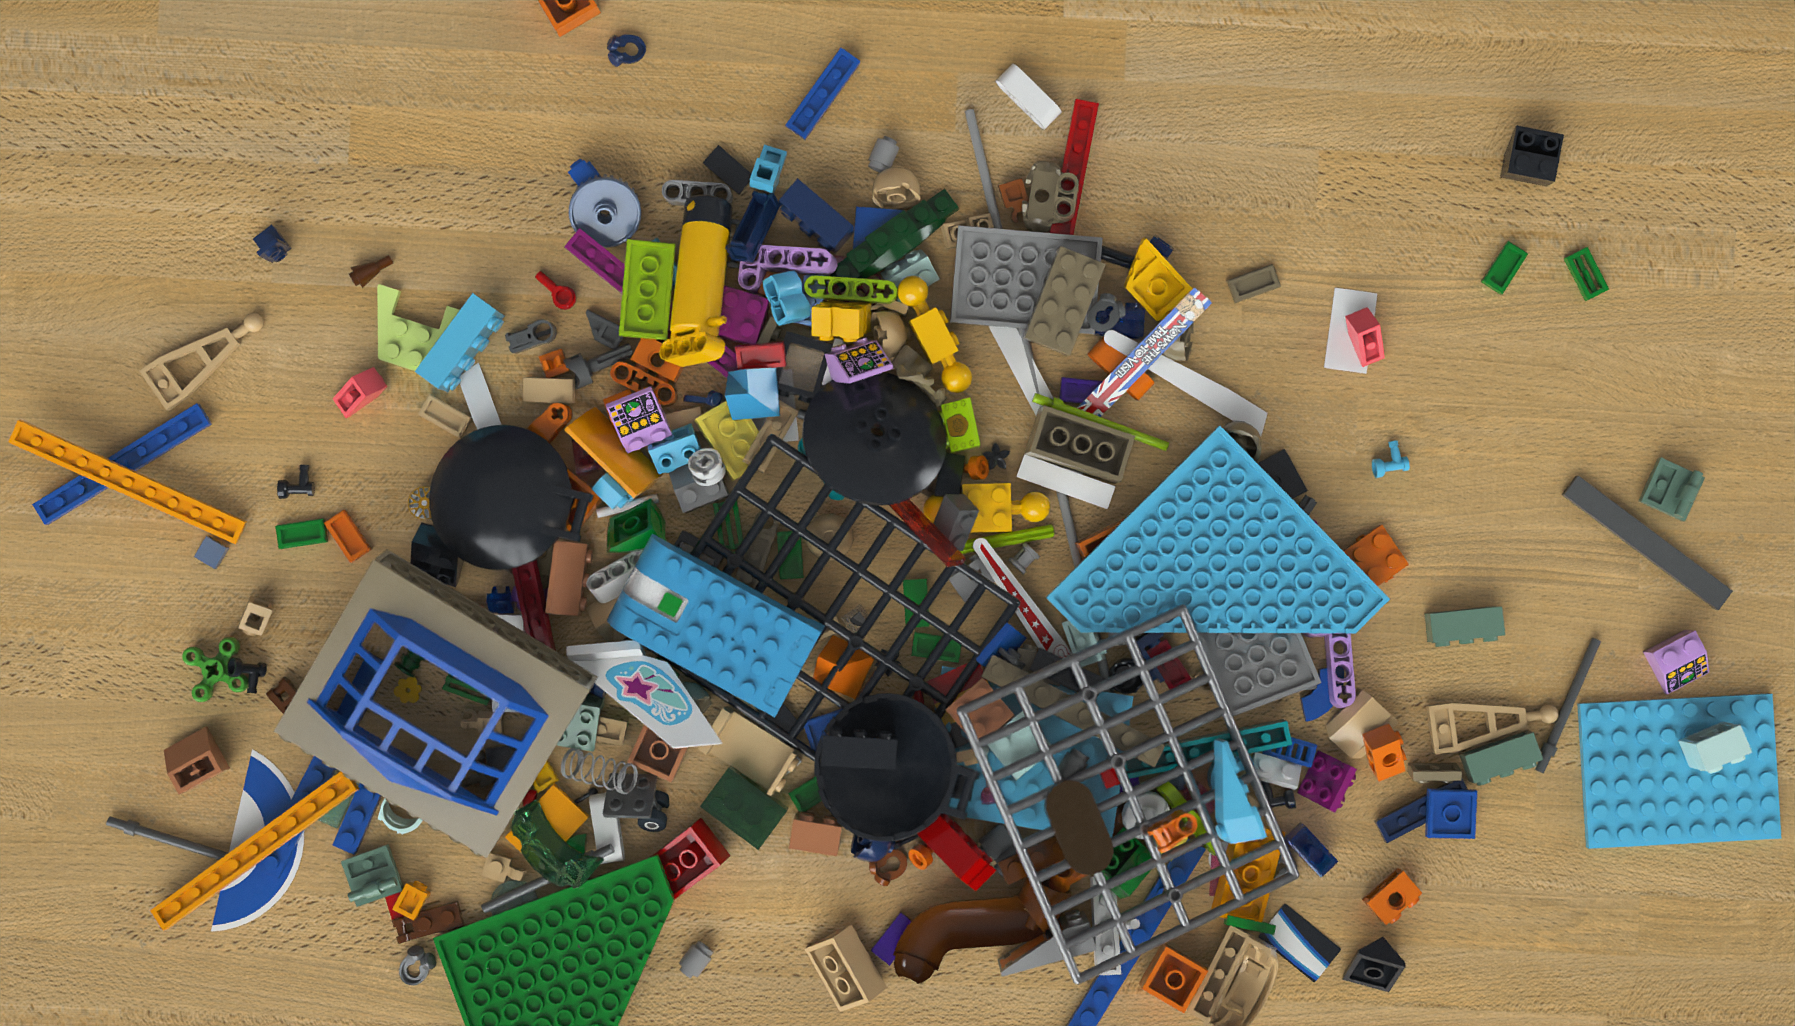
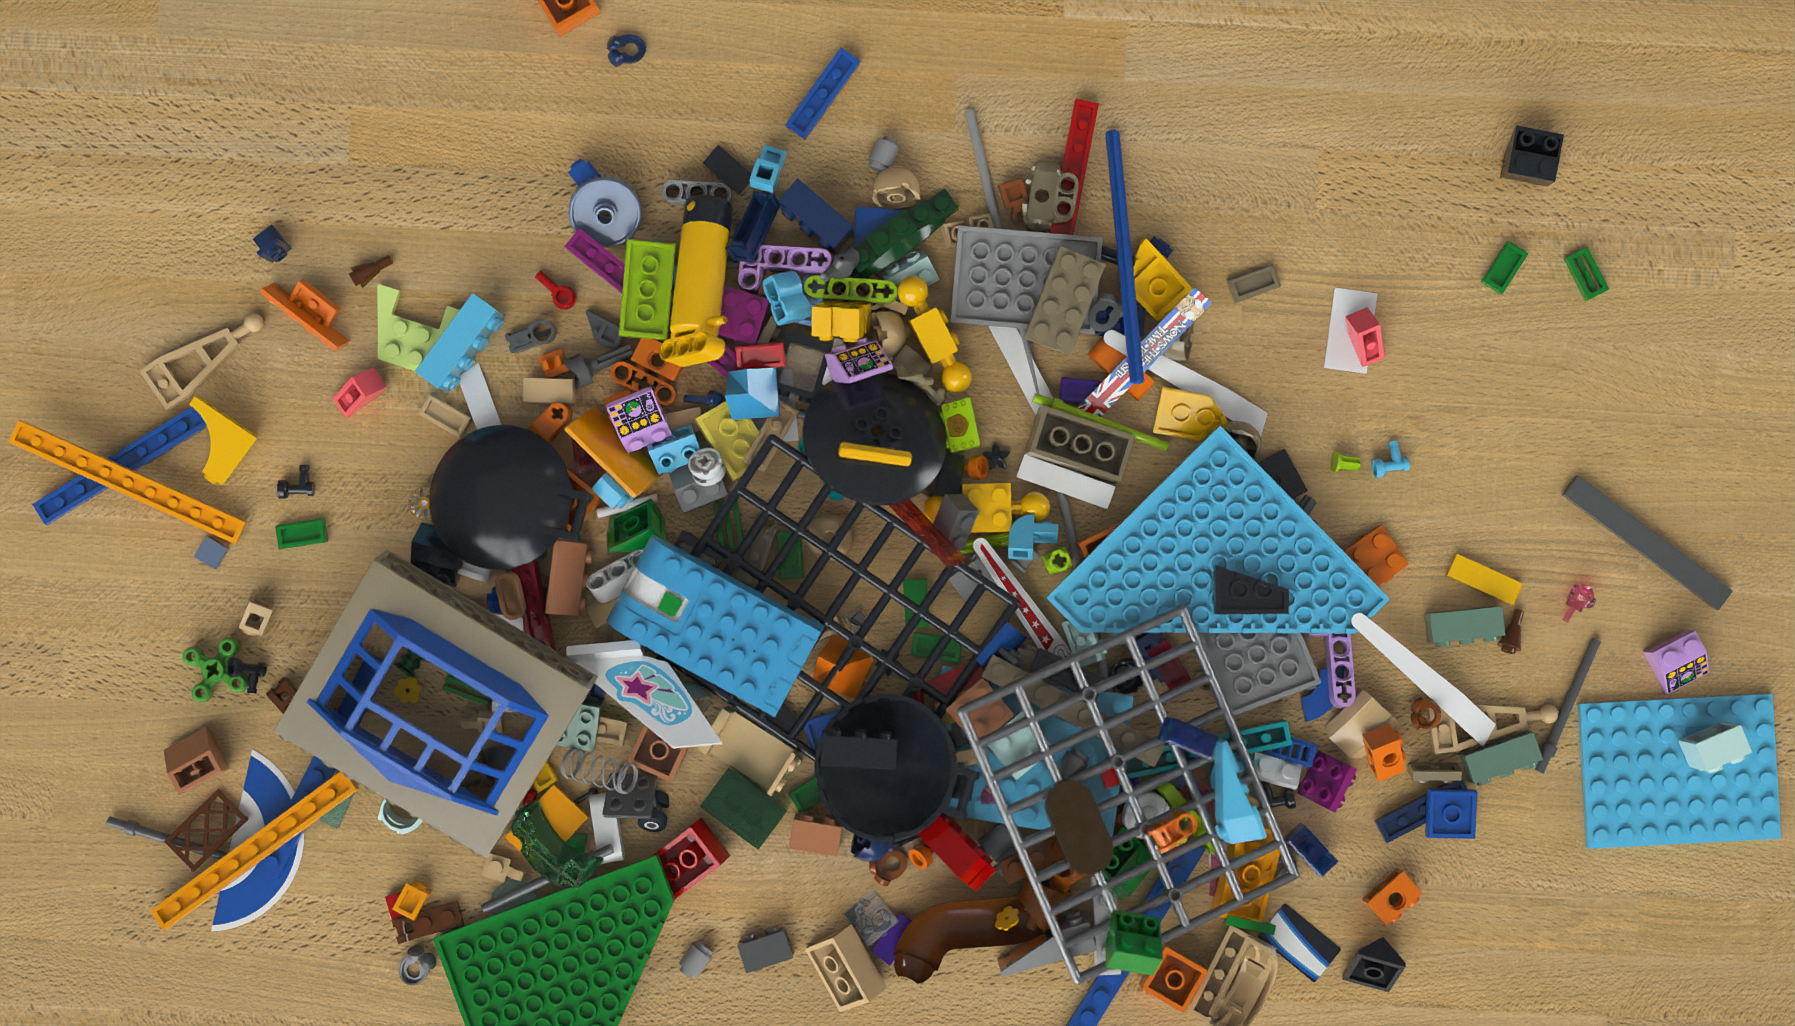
(185, 827): none -> reddish brown window
(228, 441): none -> yellow arch
(310, 309): none -> orange bracket
(347, 536): orange tile -> none
(357, 820): blue plate -> none
(372, 875): sand green plate -> none
(475, 572): none -> white wheel
(510, 595): none -> medium nougat tile
(765, 949): none -> dark grey brick
(842, 265): none -> dark grey piece
(870, 917): none -> clear piece
(875, 454): none -> yellow axle
(1007, 918): none -> yellow plant
(1025, 533): none -> medium azure brick
(1028, 96): white beam -> none
(1057, 560): none -> lime piece
(1124, 257): none -> blue axle
(1134, 942): none -> green slope
(1187, 414): none -> yellow tile
(1188, 737): none -> clear blue brick
(1247, 595): none -> black wing
(1344, 462): none -> lime piece
(1422, 705): none -> dark orange piece
(1428, 680): none -> white sticker
(1484, 579): none -> yellow tile
(1512, 639): none -> reddish brown cone
(1579, 597): none -> clear pink piece
(1672, 489): sand green plate -> none

